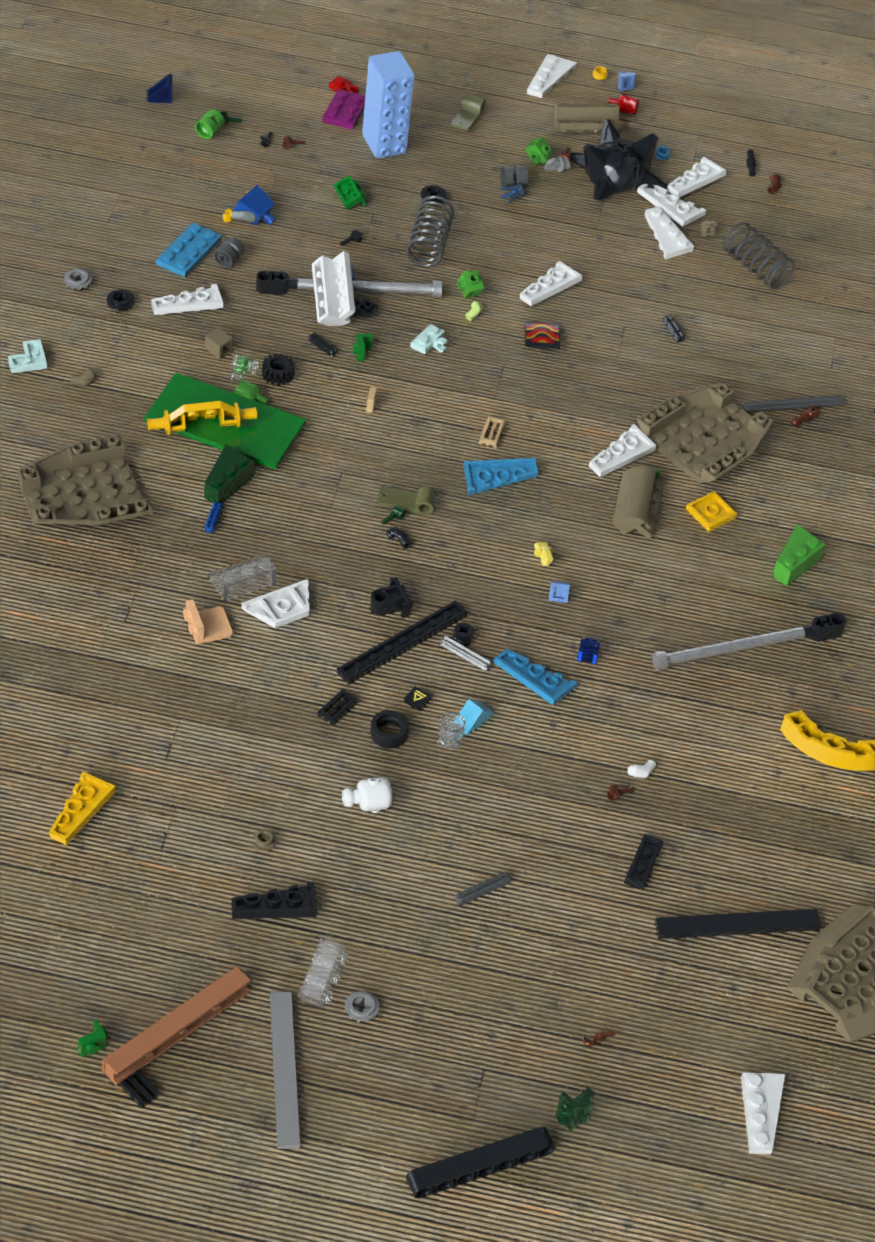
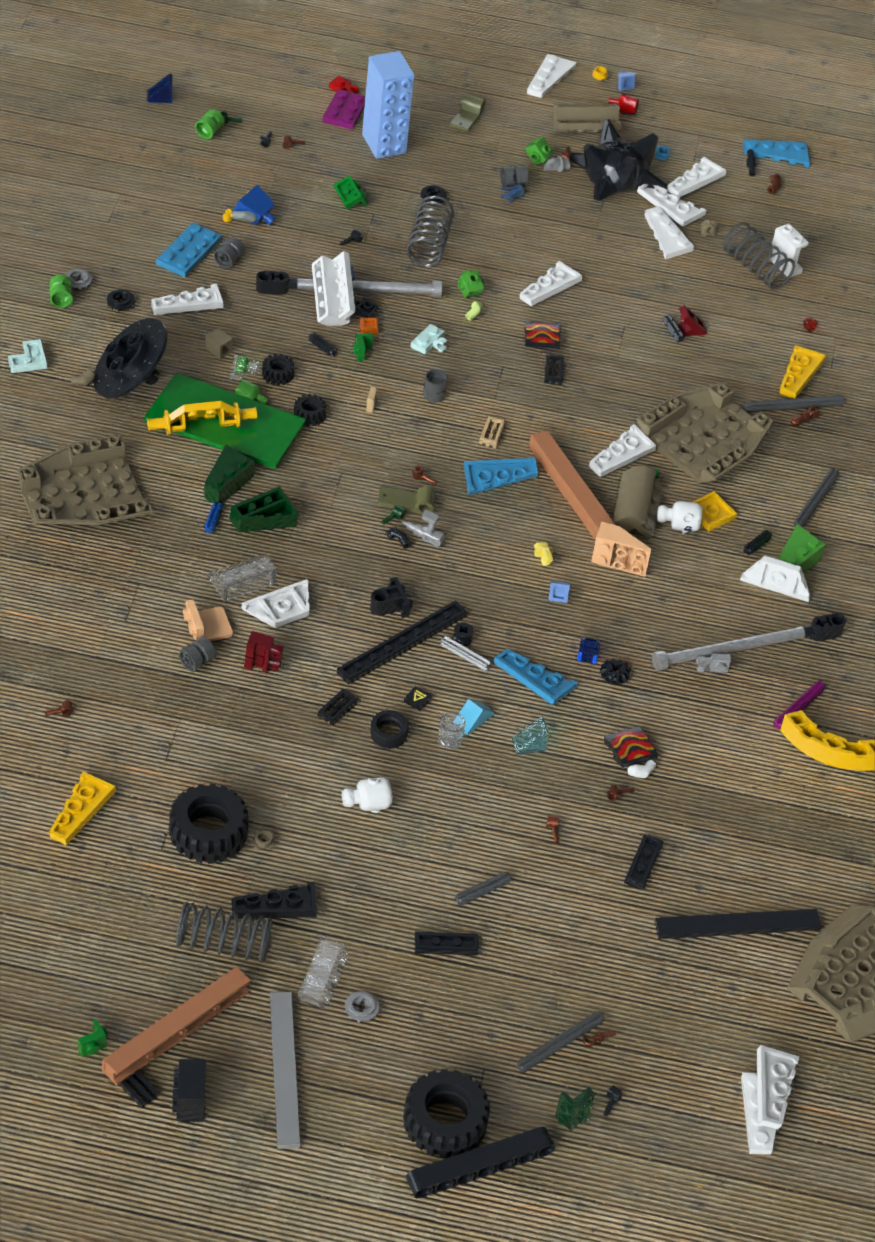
(61, 291): none -> bright green wheel
(65, 710): none -> copper hand
(131, 358): none -> black piece
(189, 1090): none -> black brick
(197, 653): none -> dark grey wheel
(208, 844): none -> black tyre
(262, 652): none -> dark red hips
(264, 512): none -> dark green wedge
(265, 935): none -> dark grey piece
(313, 403): none -> black tyre
(369, 325): none -> orange tile
(418, 474): none -> copper hand
(428, 532): none -> light grey piece
(435, 385): none -> dark grey wheel
(446, 943): none -> black tile
(452, 1089): none -> black tyre
(532, 738): none -> clear light blue slope
(552, 822): none -> copper hand
(553, 379): none -> black tile
(559, 1041): none -> dark grey axle
(569, 481): none -> nougat tile
(615, 677): none -> black gear
(615, 1095): none -> black hand
(620, 550): none -> light nougat slope
(630, 747): none -> slope
(683, 516): none -> white piece
(691, 323): none -> dark red slope
(715, 663): none -> light grey plate
(757, 542): none -> black axle
(774, 1080): none -> white wing
(778, 577): none -> white wing
(789, 151): none -> dark azure wing
(789, 242): none -> white panel
(800, 370): none -> yellow wing
(806, 698): none -> magenta axle
(810, 324): none -> clear red hinge
(816, 498): none -> dark grey axle

